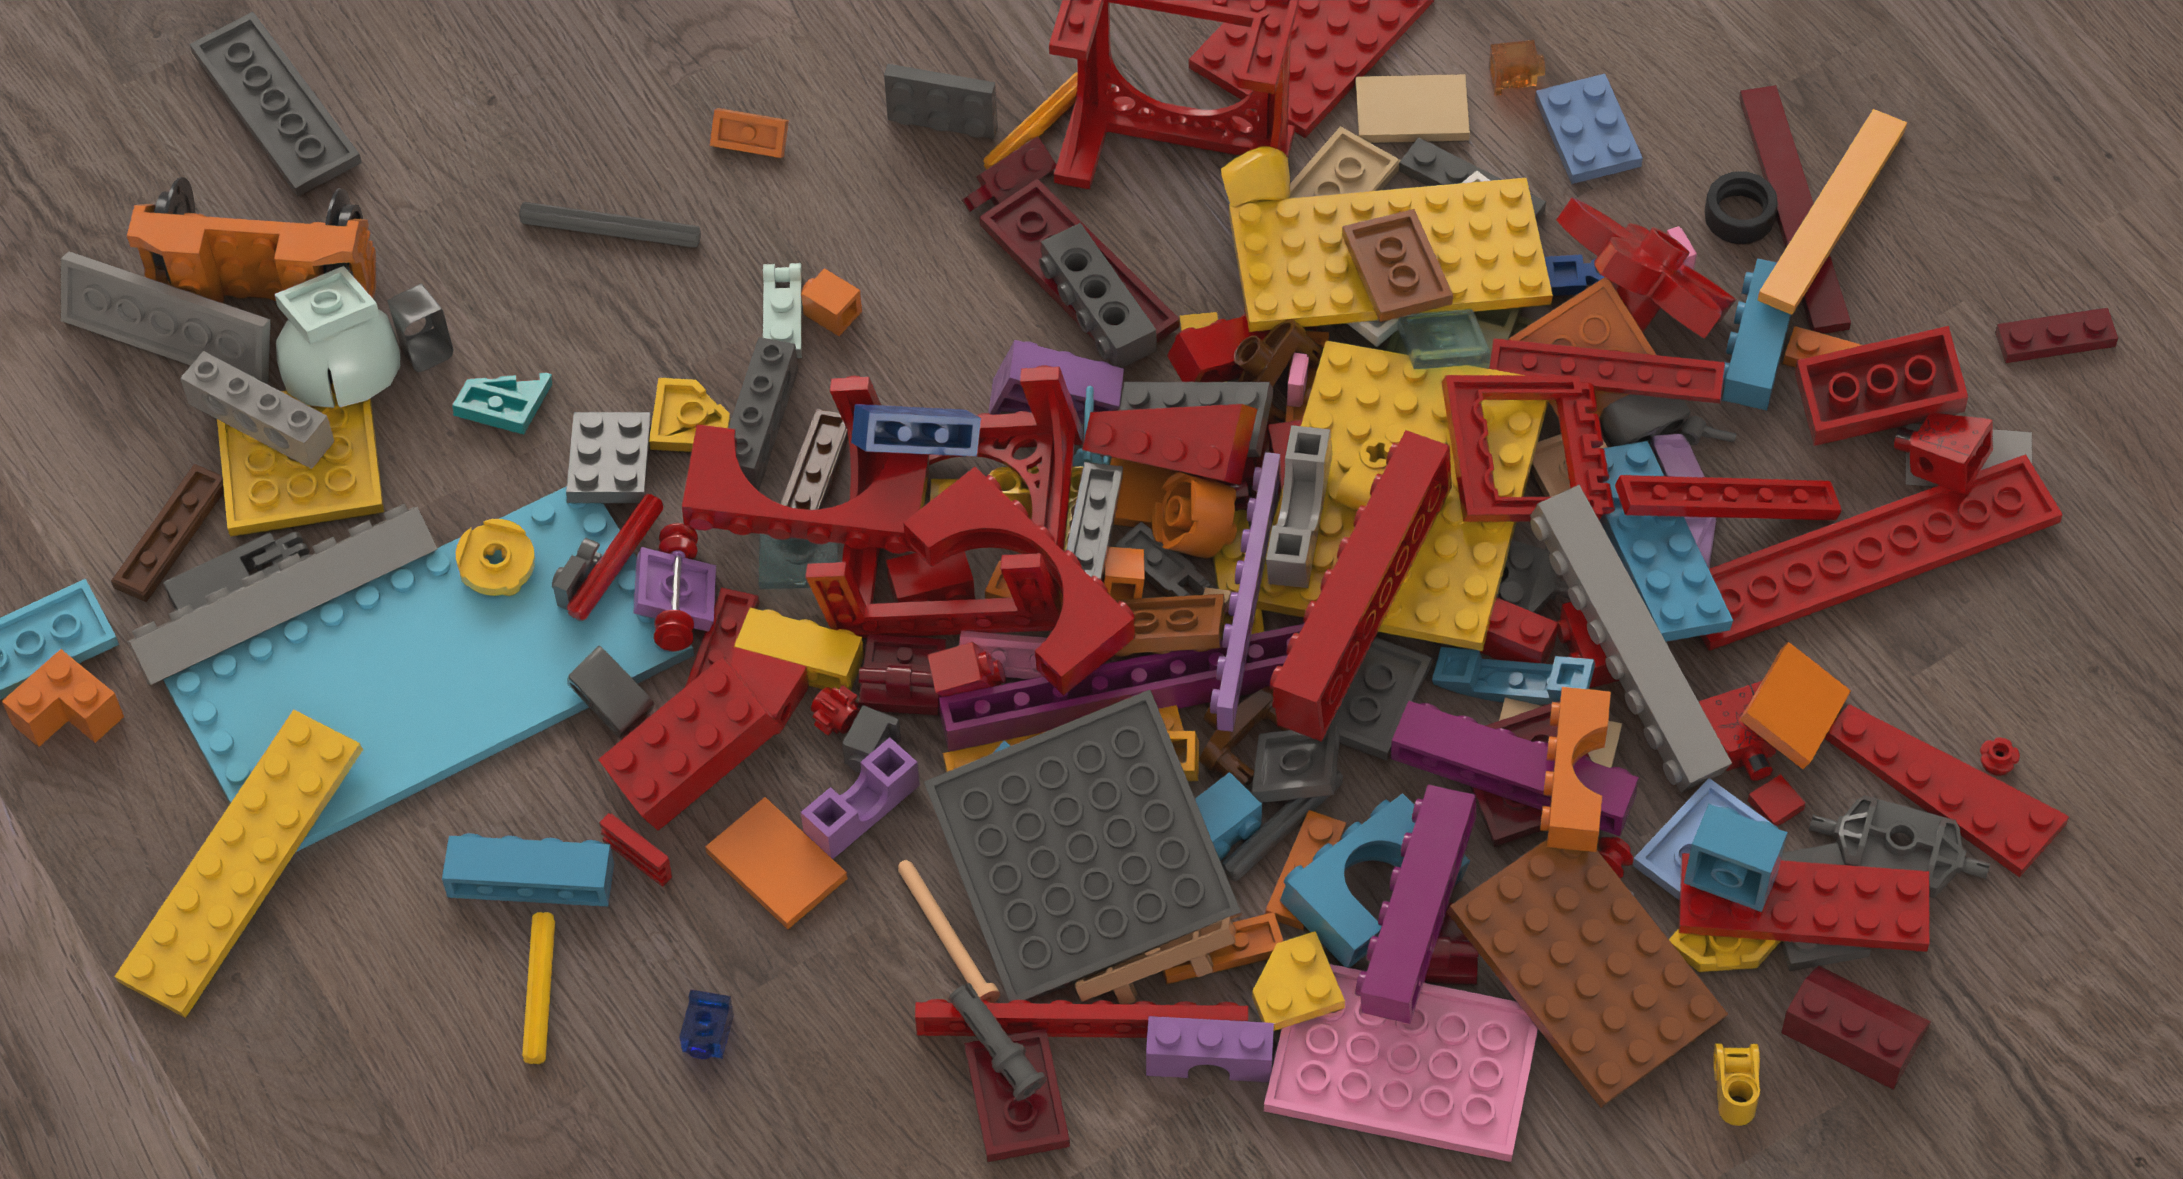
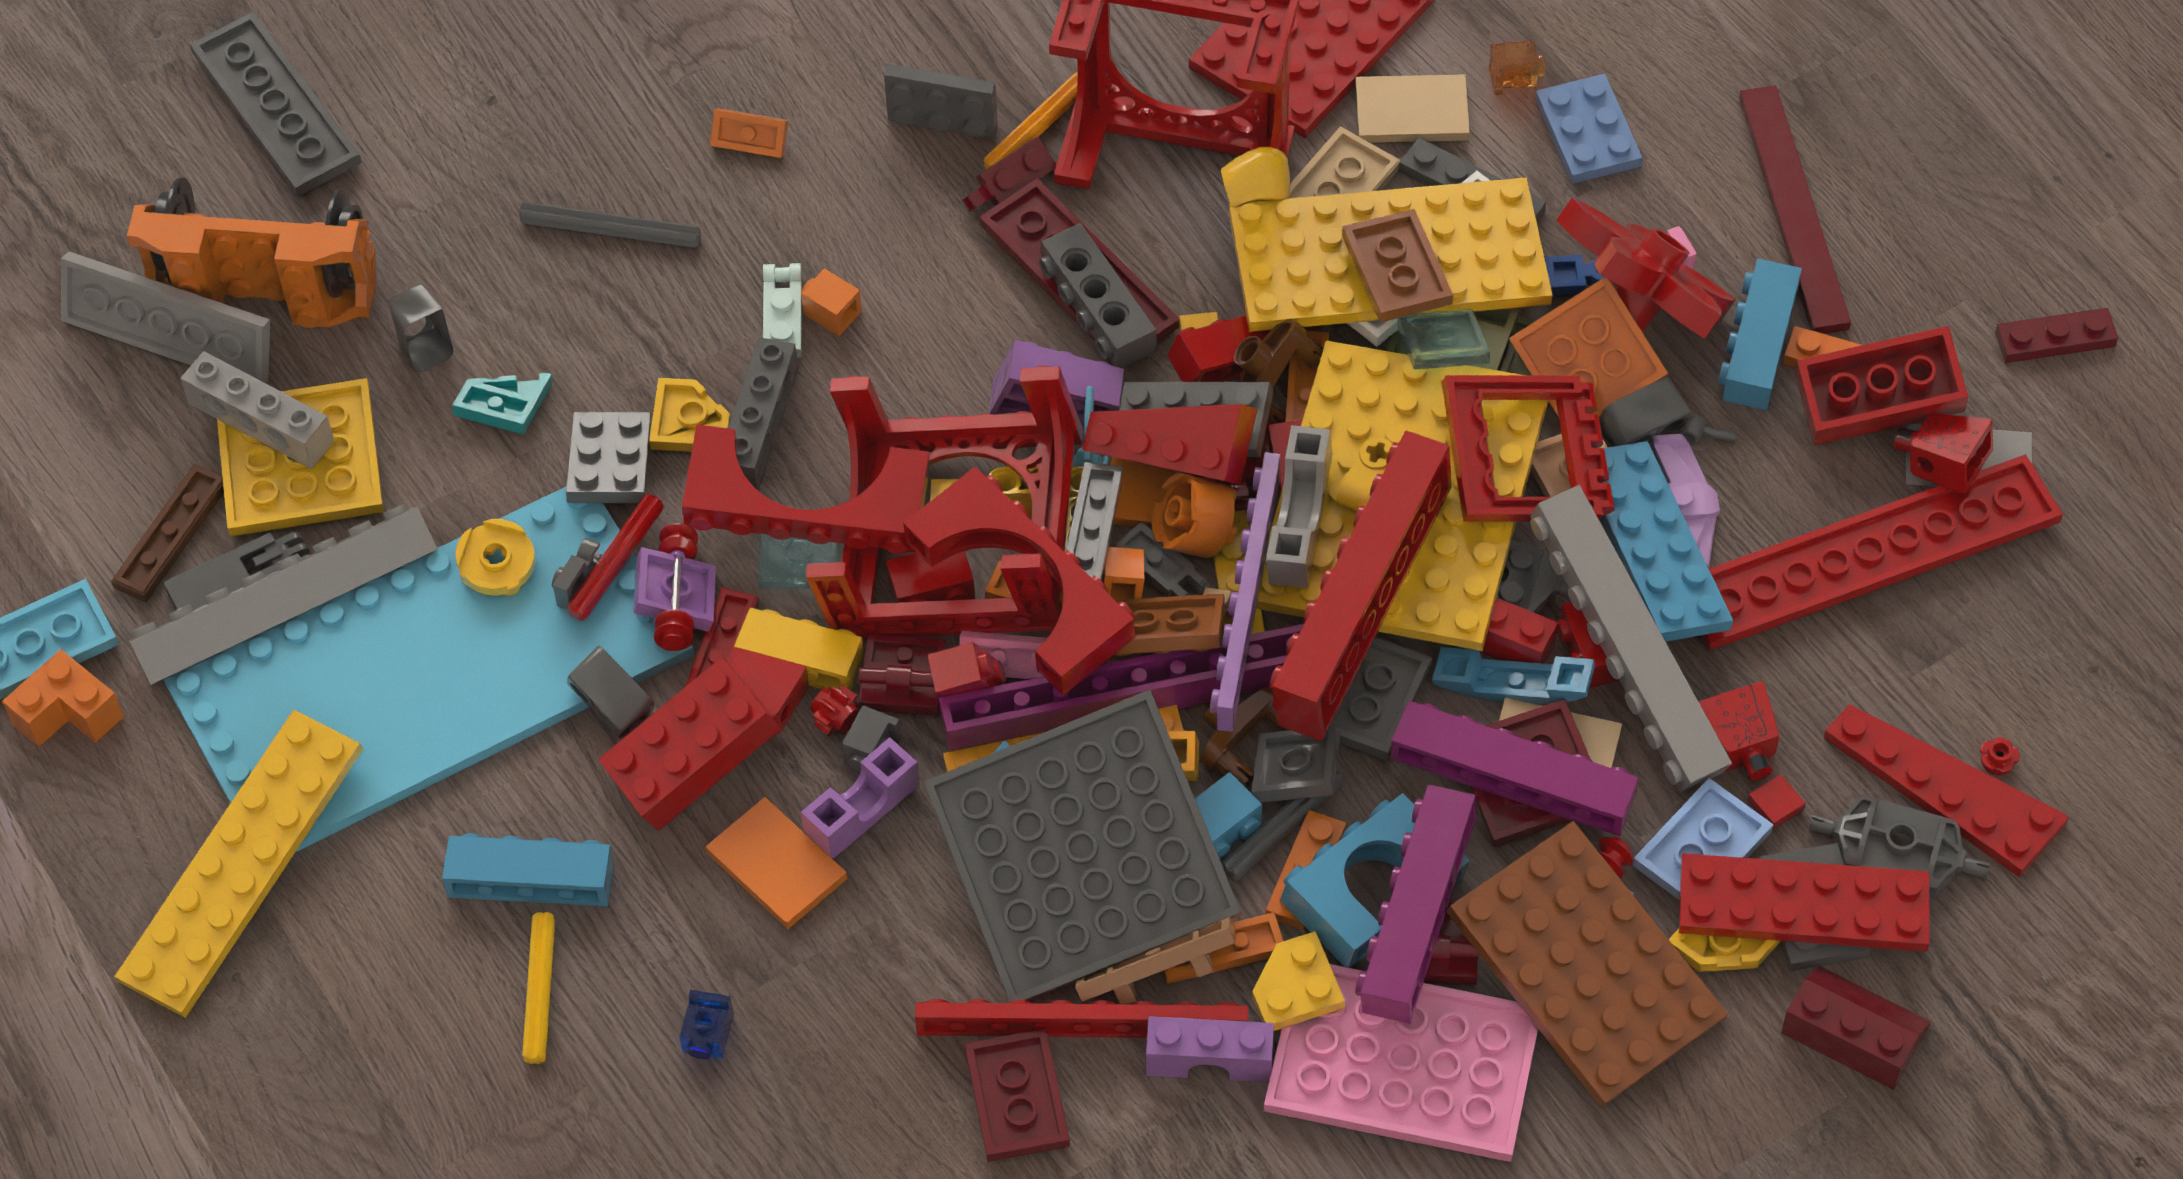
(335, 328): light aqua plate -> none
(636, 849): red tile -> none
(817, 462): tile -> none
(915, 430): blue brick -> none
(946, 933): light nougat bar -> none
(1007, 1056): dark grey pin -> none
(1297, 380): bright pink tile -> none
(1574, 809): orange arch -> none
(1614, 369): red plate -> none
(1727, 497): red plate -> none
(1735, 857): dark azure brick -> none
(1737, 1075): yellow piece -> none
(1741, 184): black tyre -> none
(1795, 705): orange tile -> none
(1832, 212): light orange tile -> none

